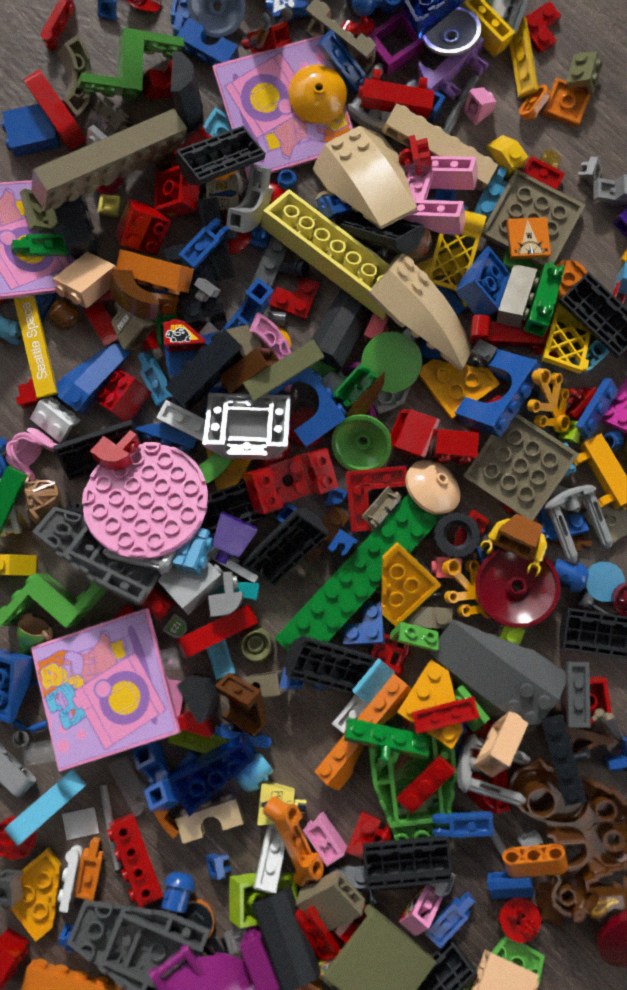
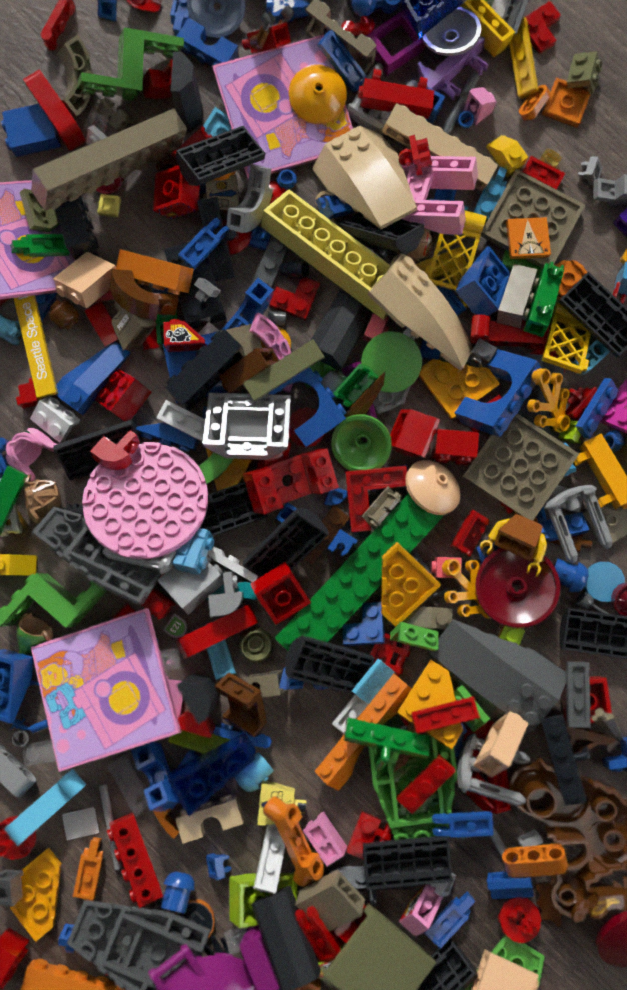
(69, 876): white plate -> none
(142, 227): red slope -> none
(154, 378): dark azure hinge -> none
(232, 537): dark purple torso -> none
(280, 593): none -> red brick
(464, 116): none -> blue hinge
(470, 527): black tyre -> none

